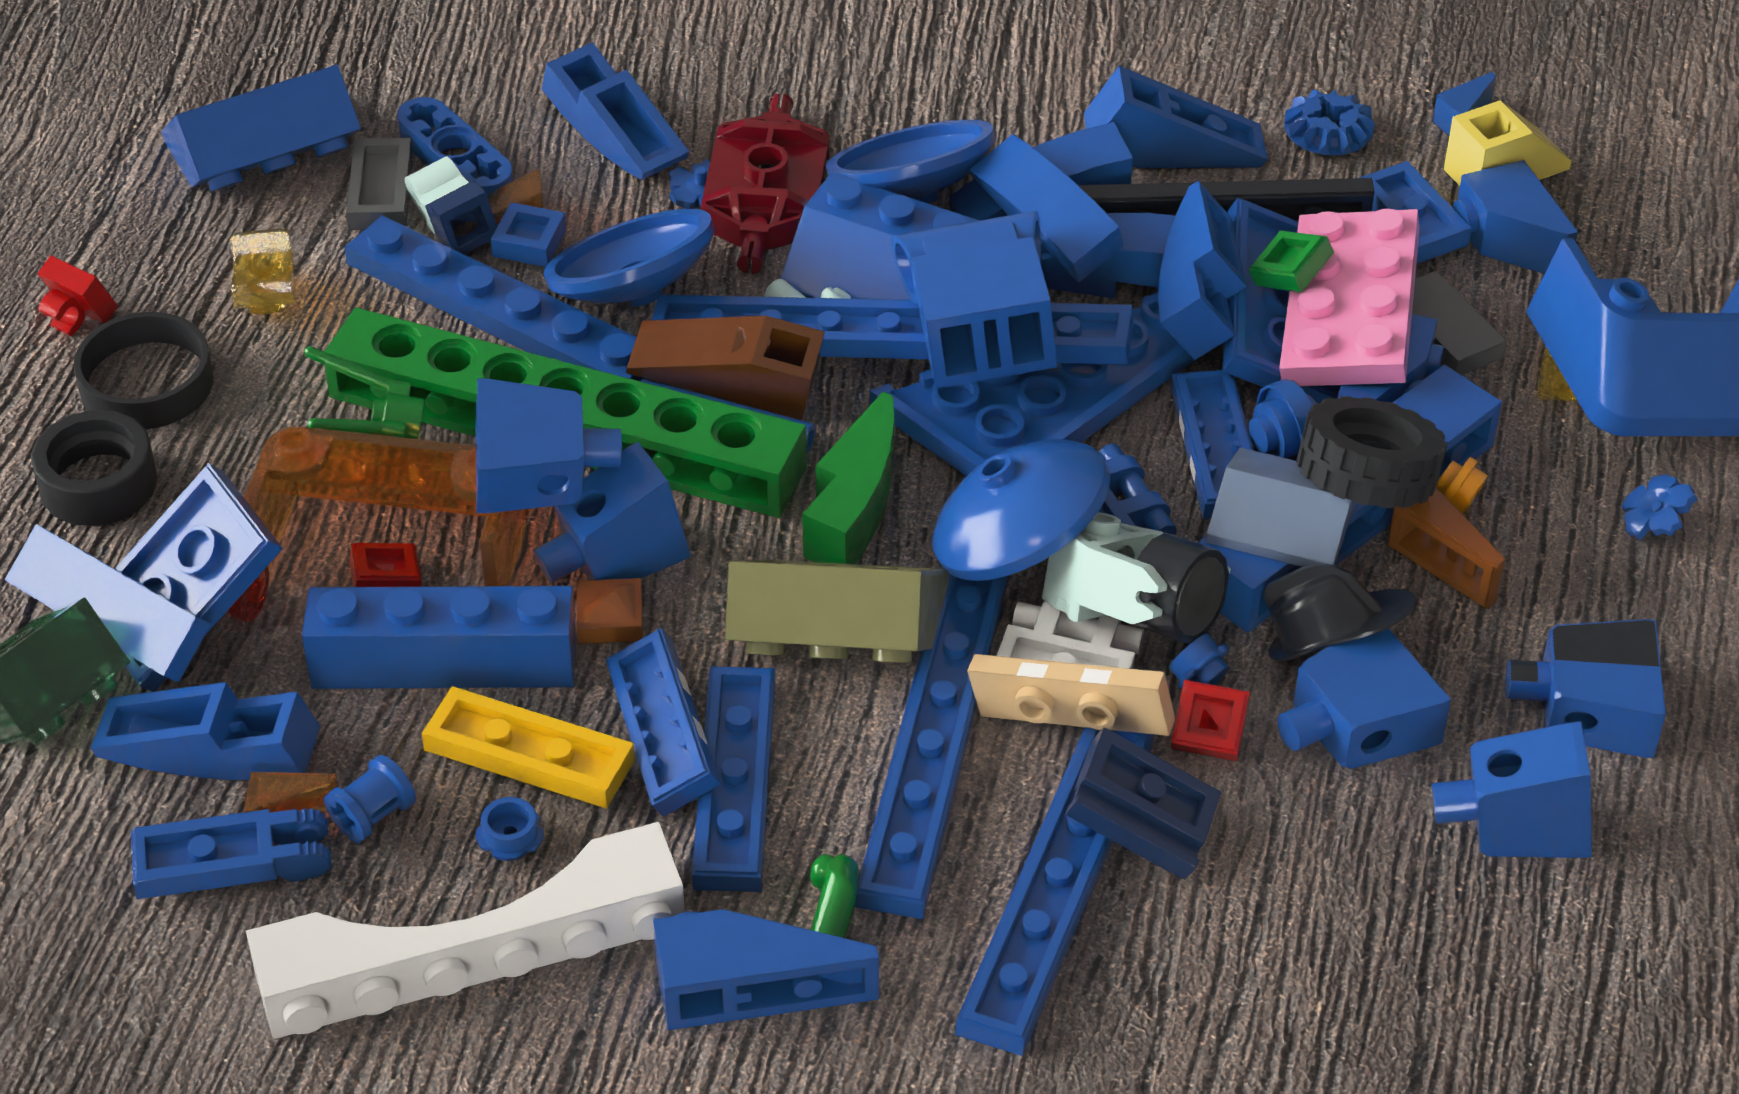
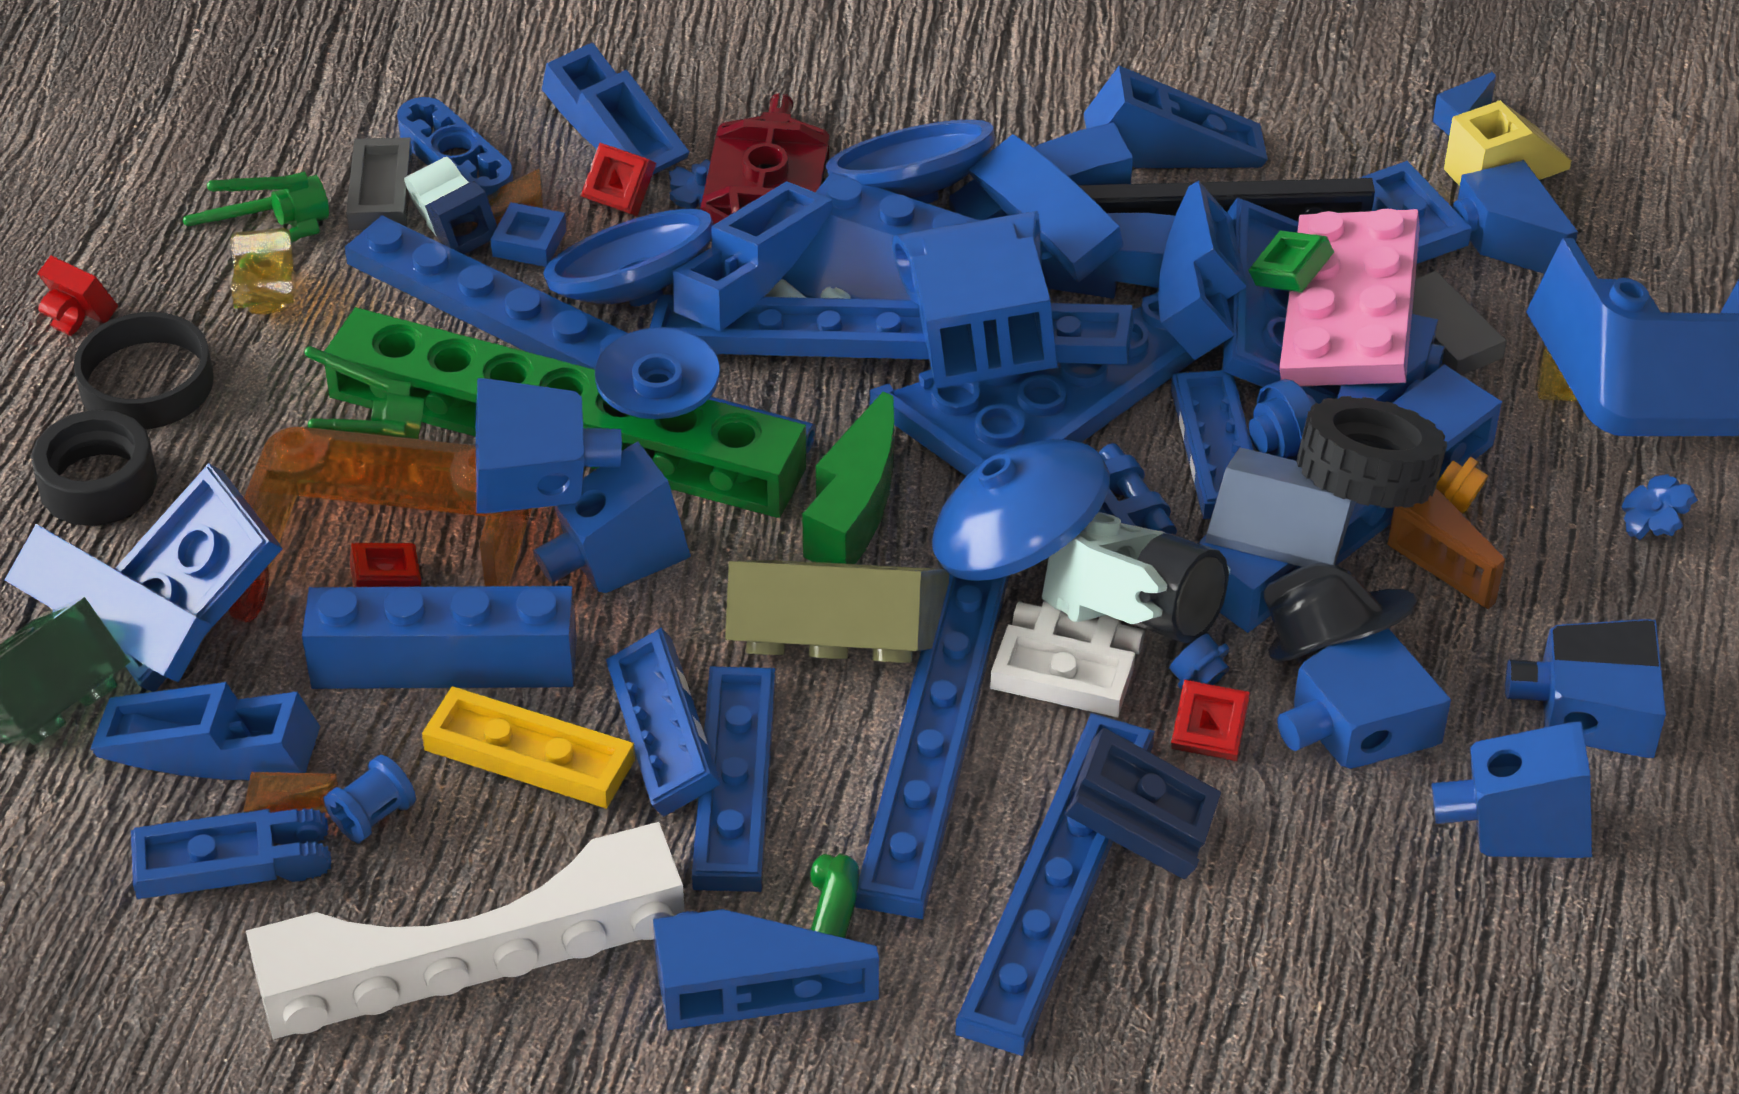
(262, 129): blue slope -> none
(297, 201): none -> green plant
(506, 817): blue plate -> none
(609, 610): dark orange tile -> none
(618, 179): none -> red tile
(657, 373): none -> blue dish
(733, 359): reddish brown slope -> none
(748, 255): none -> blue slope
(1072, 694): tan plate -> none
(1312, 130): blue gear -> none

